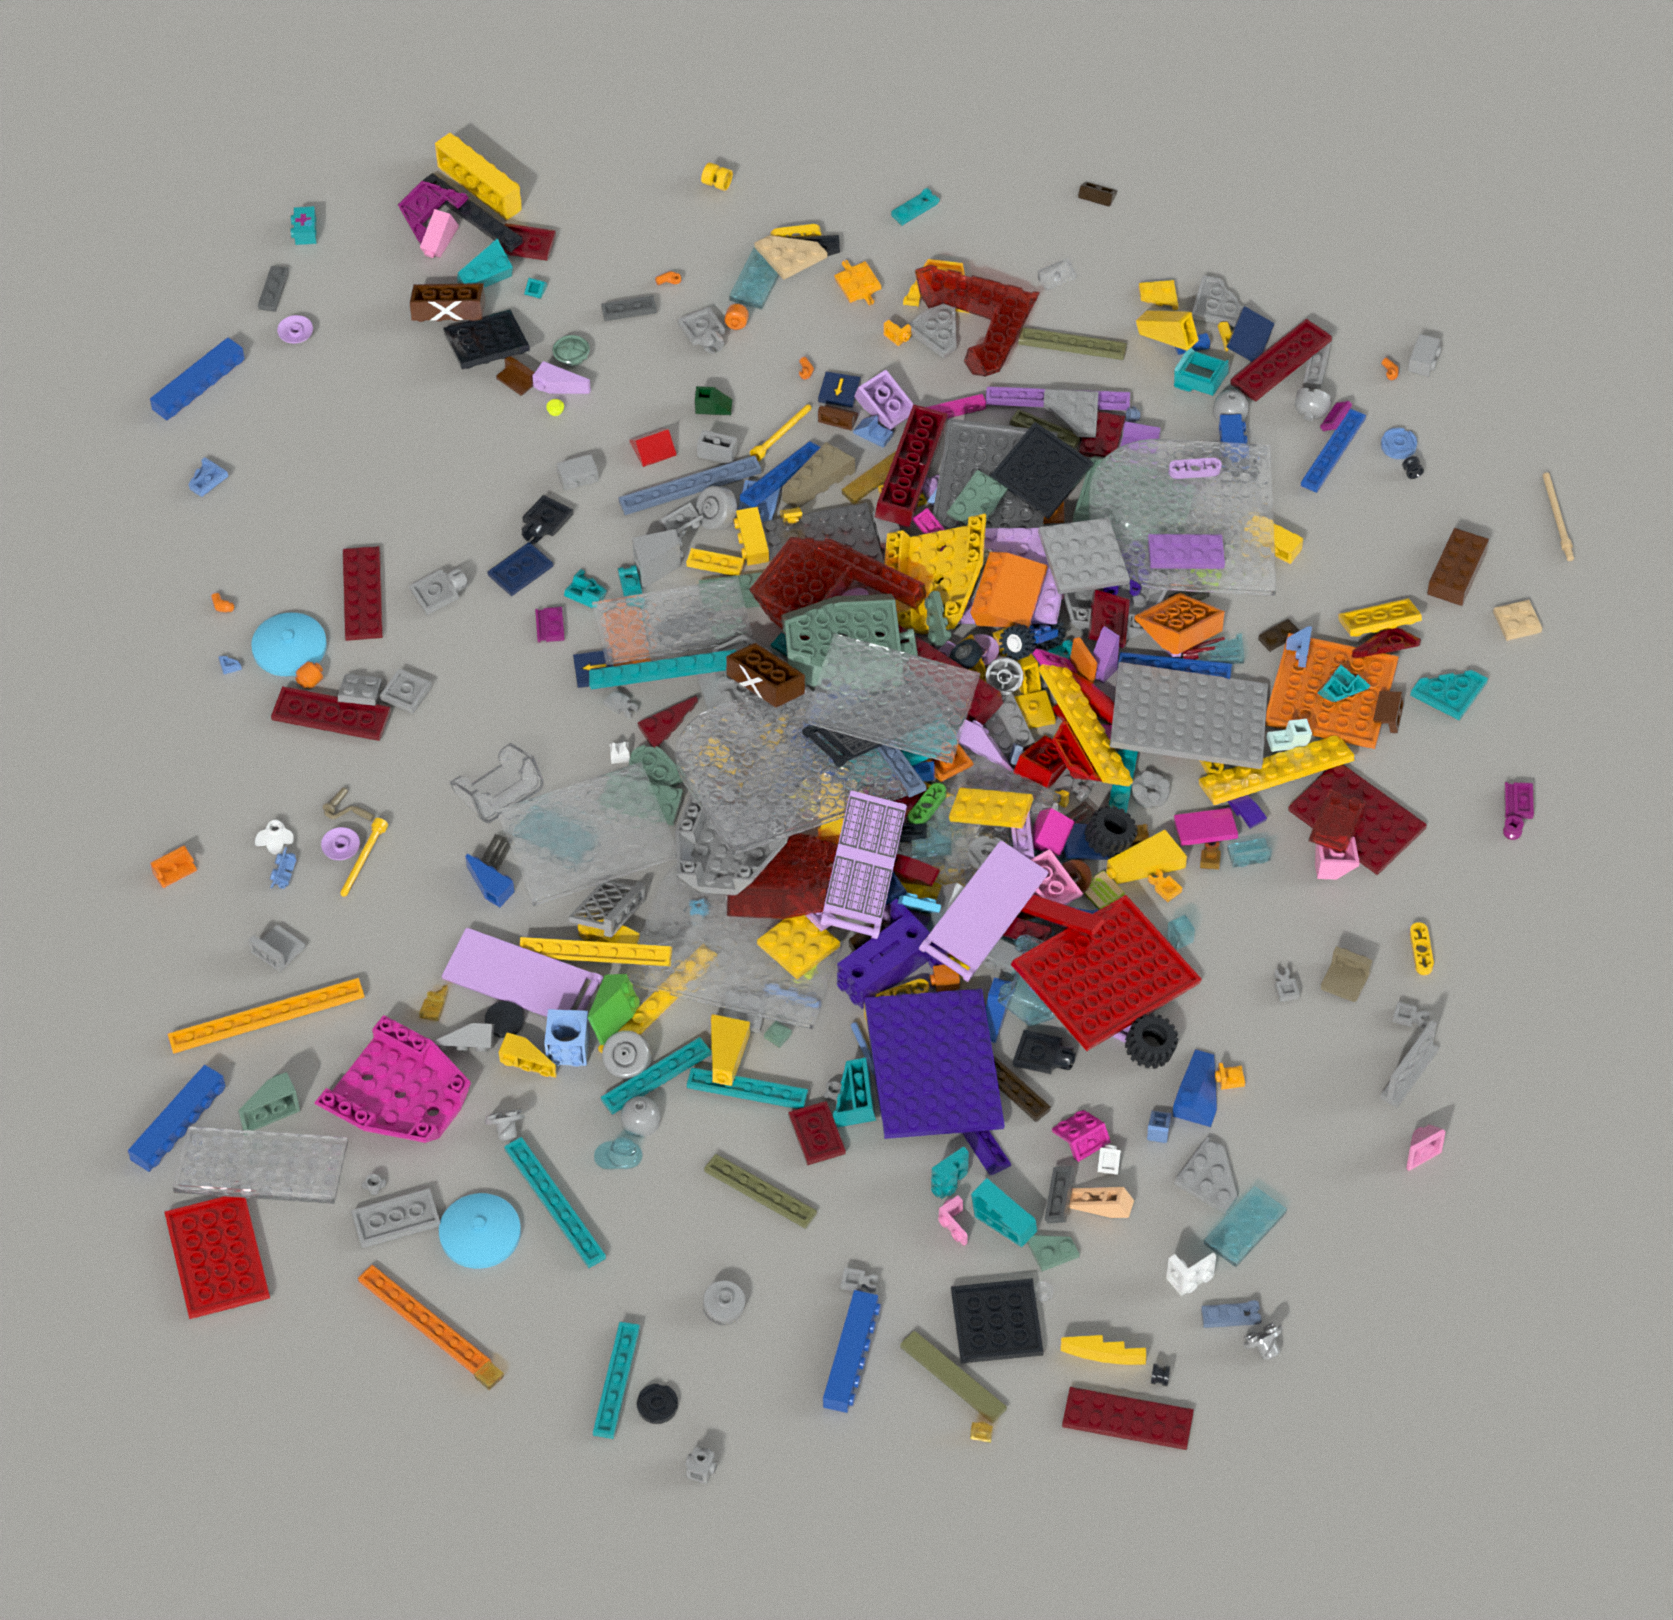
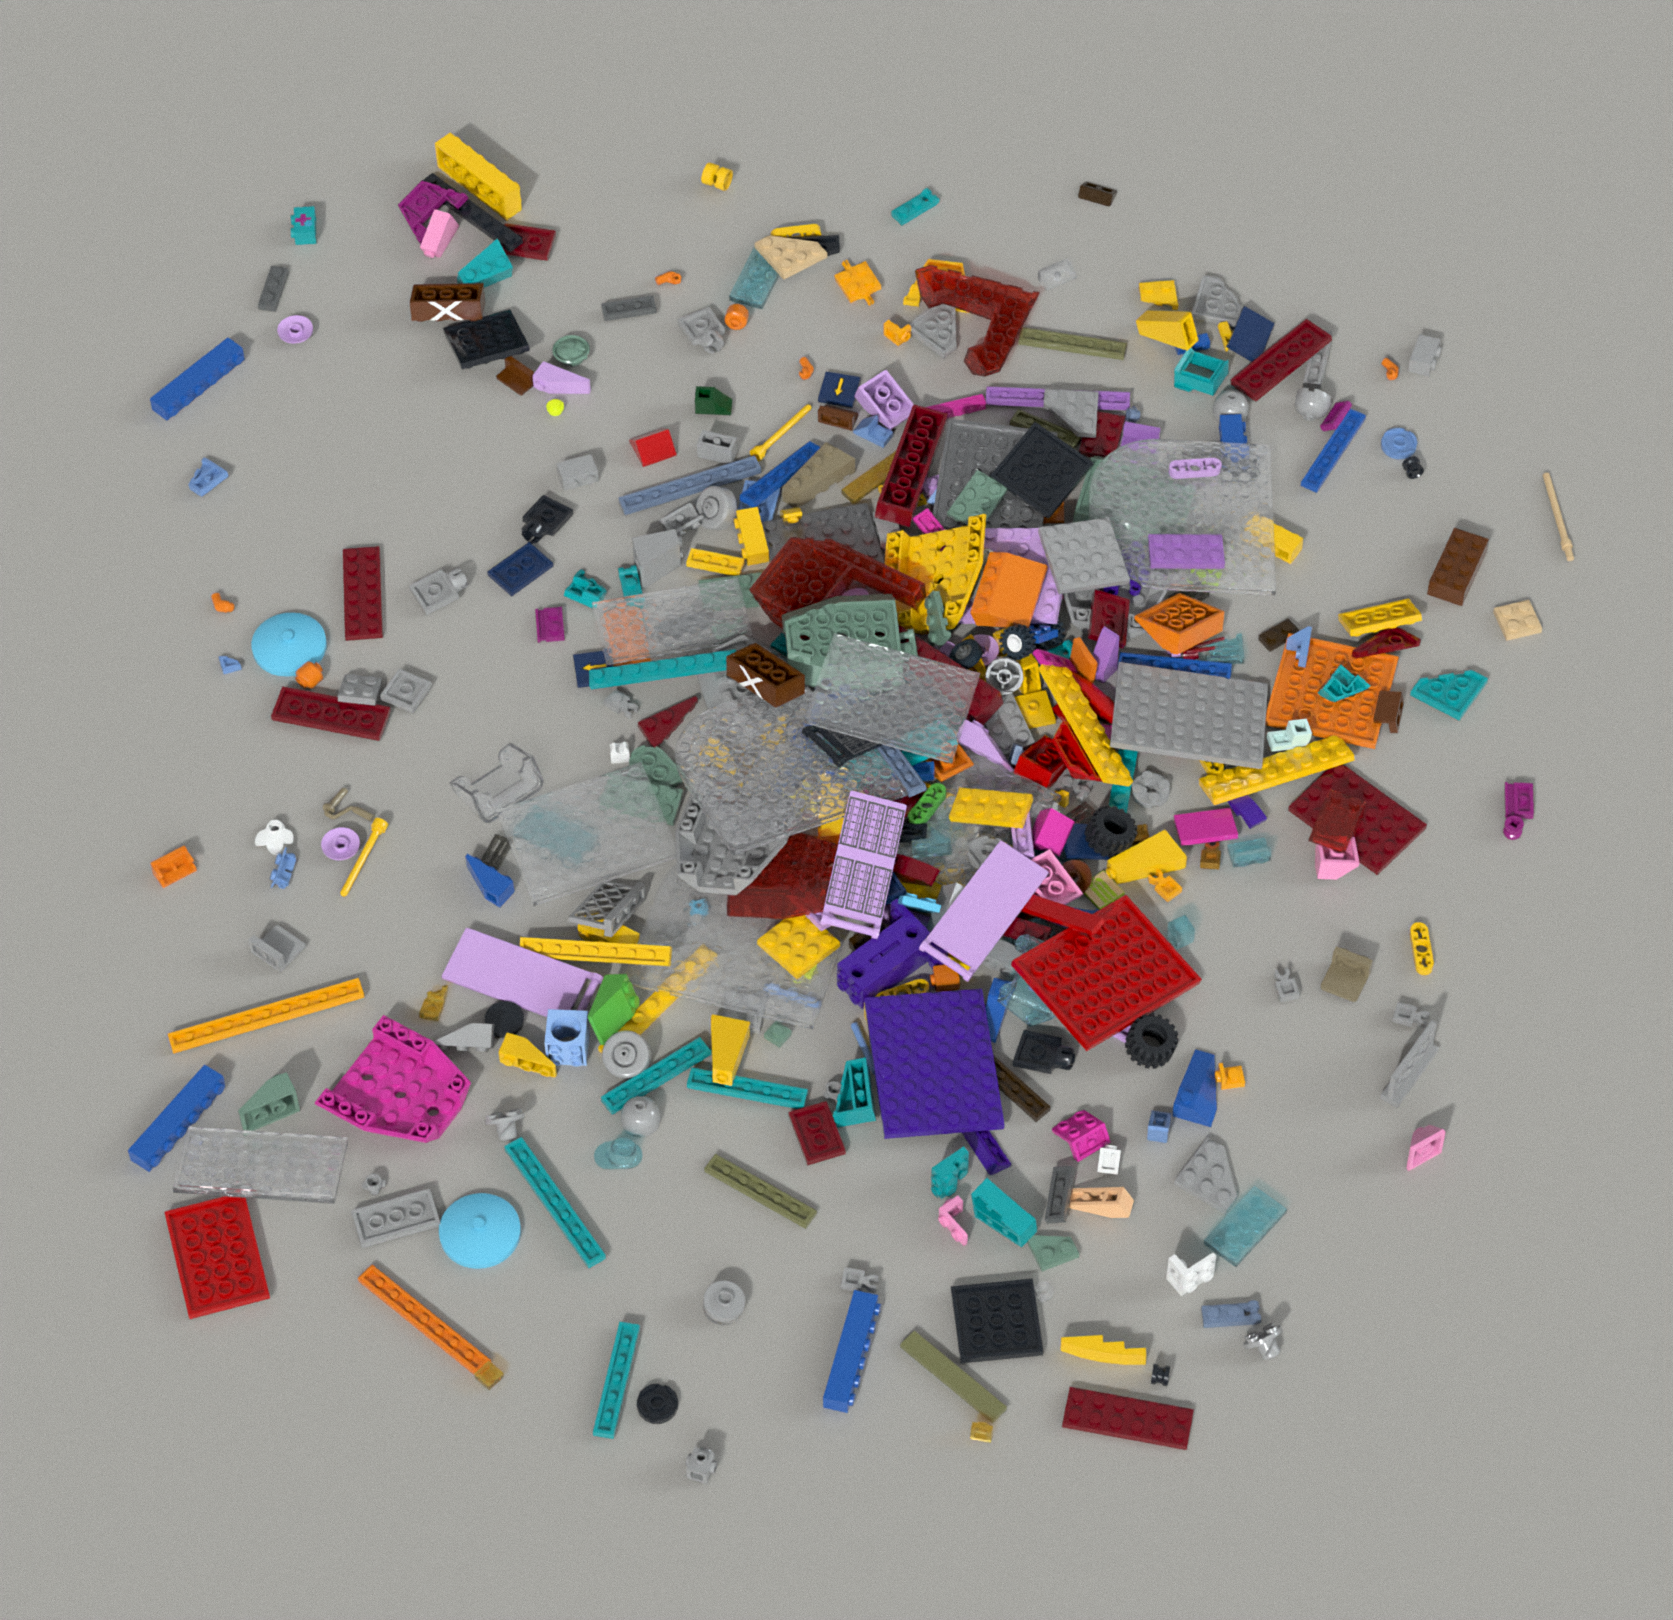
(535, 288): teal slope -> none

